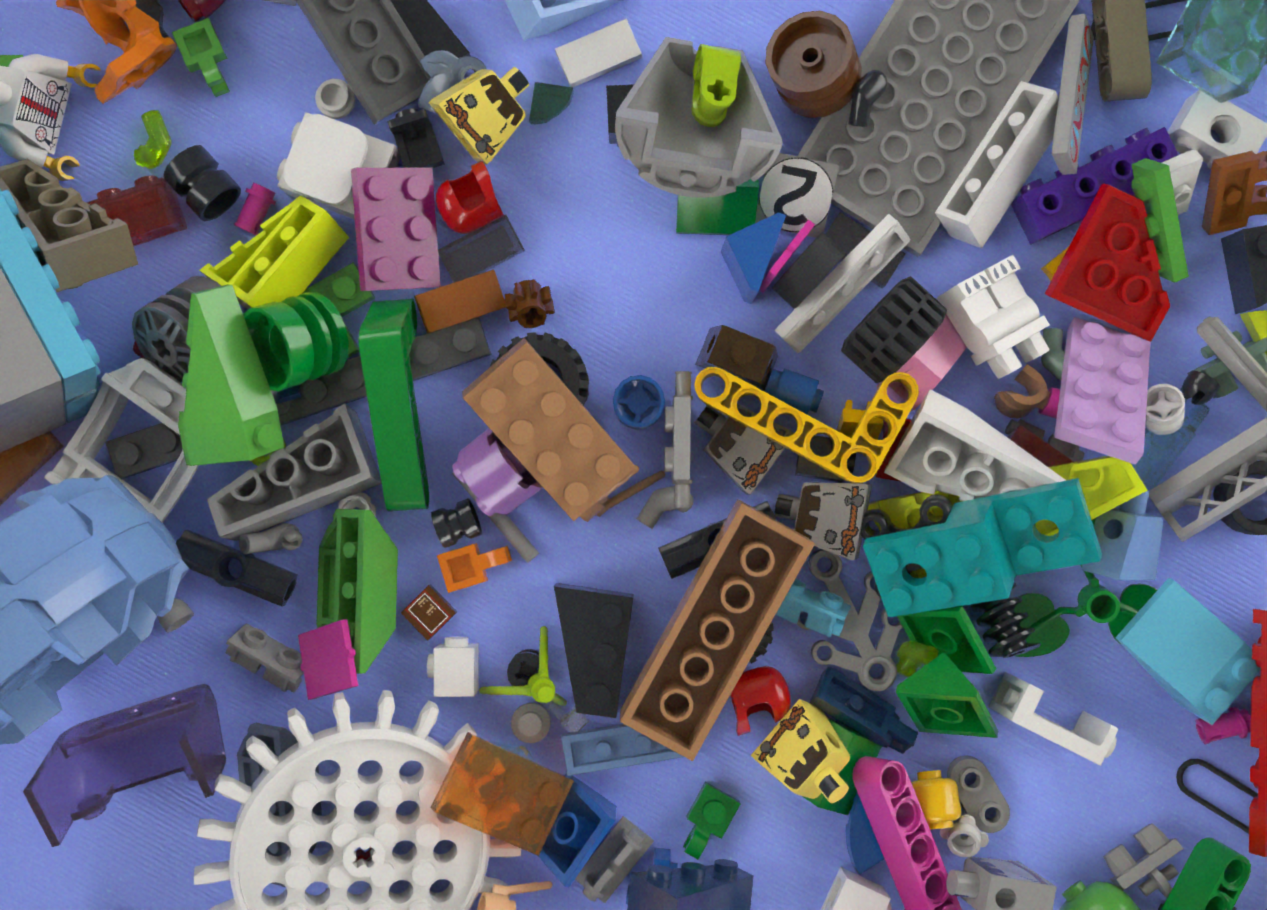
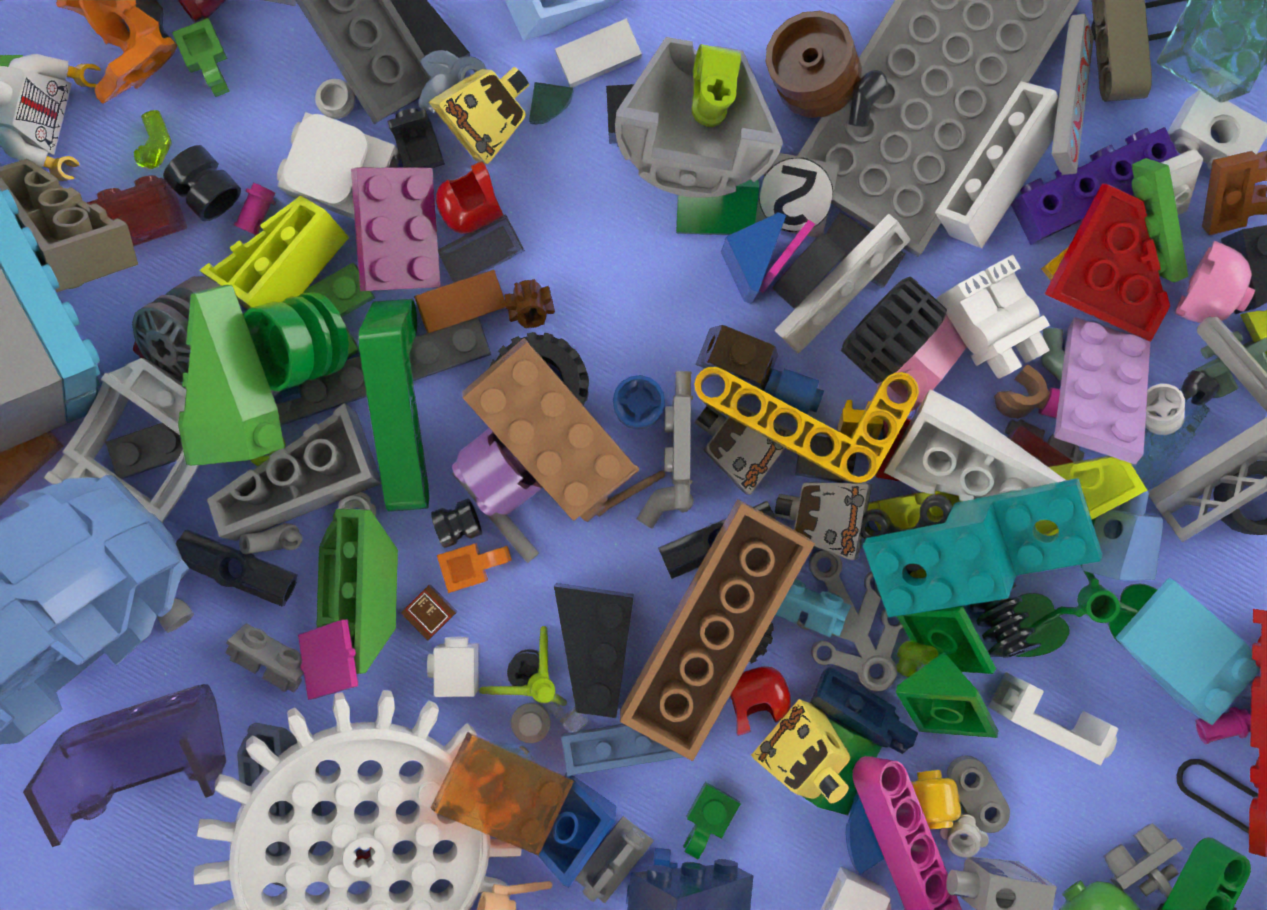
(1217, 285): none -> bright pink cylinder

